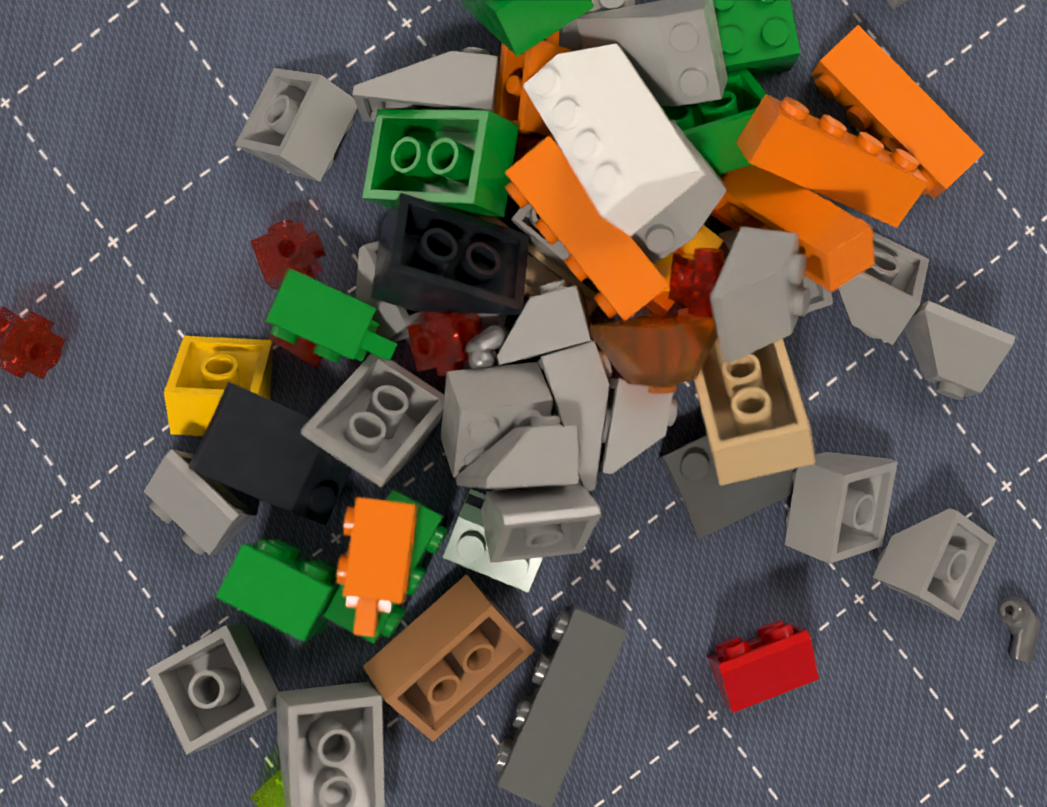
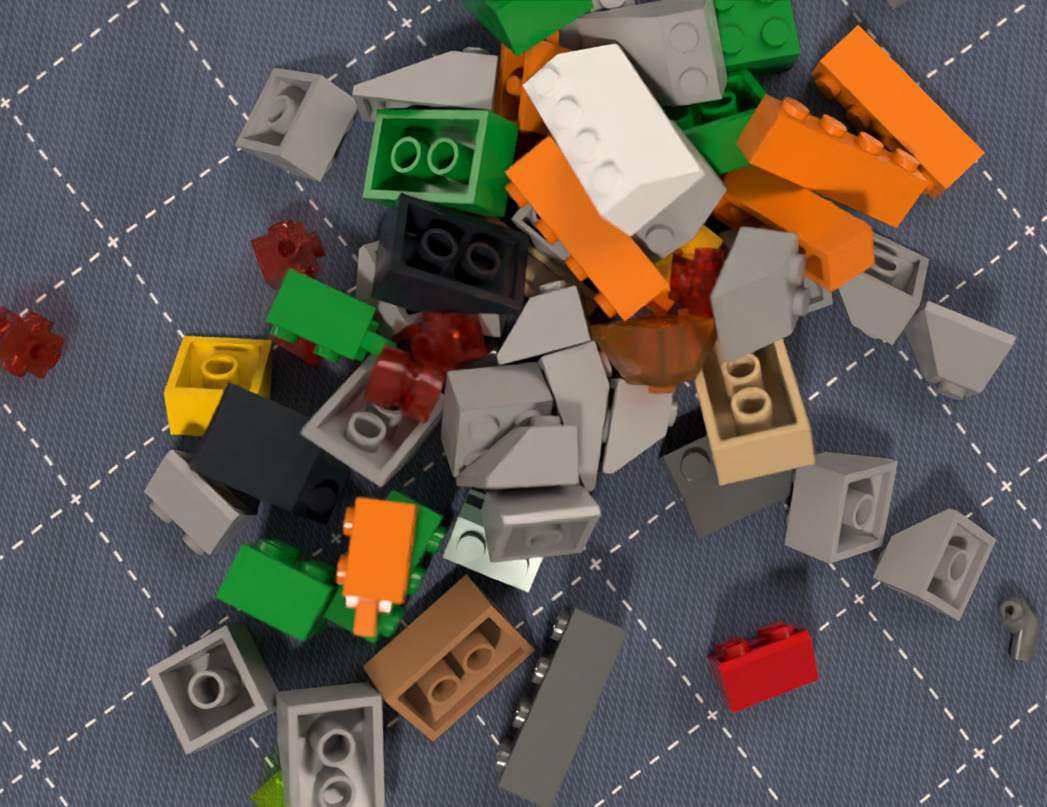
(405, 383): none -> clear red wheel
(481, 346): flat silver arm -> none

